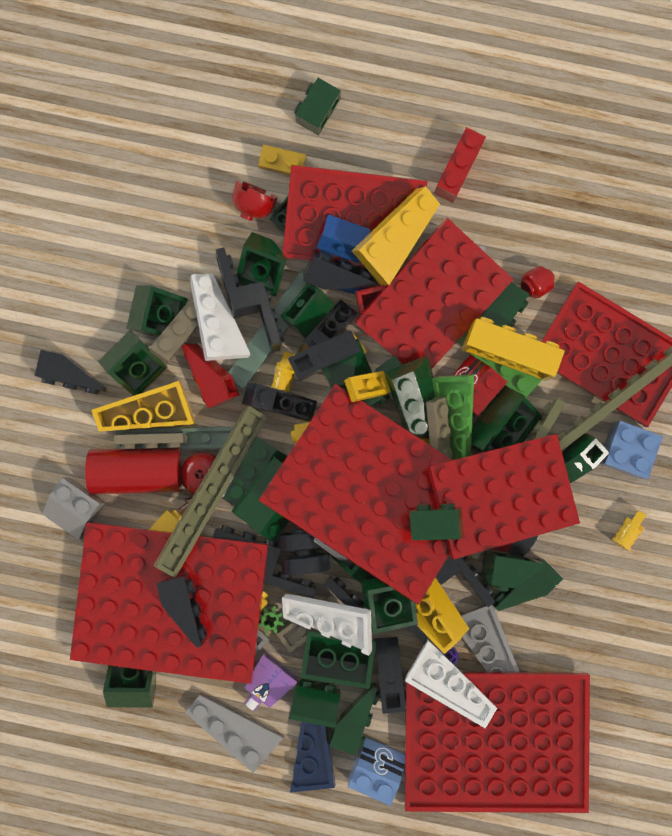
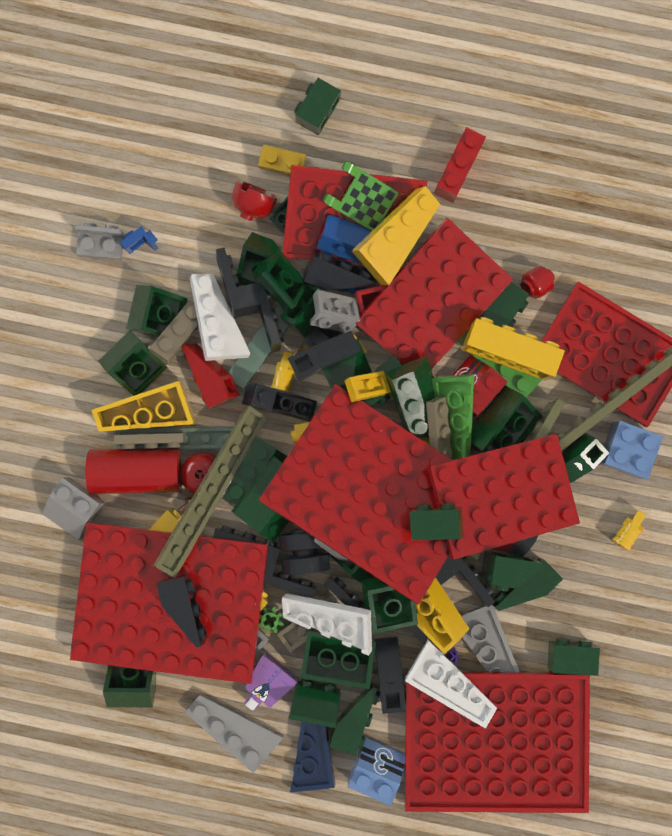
(62, 369): black slope -> none
(99, 241): none -> light grey bracket
(137, 238): none -> blue bracket
(280, 280): none -> dark green slope
(335, 311): none -> light grey bracket
(365, 199): none -> bright green flag
(573, 658): none -> dark green brick

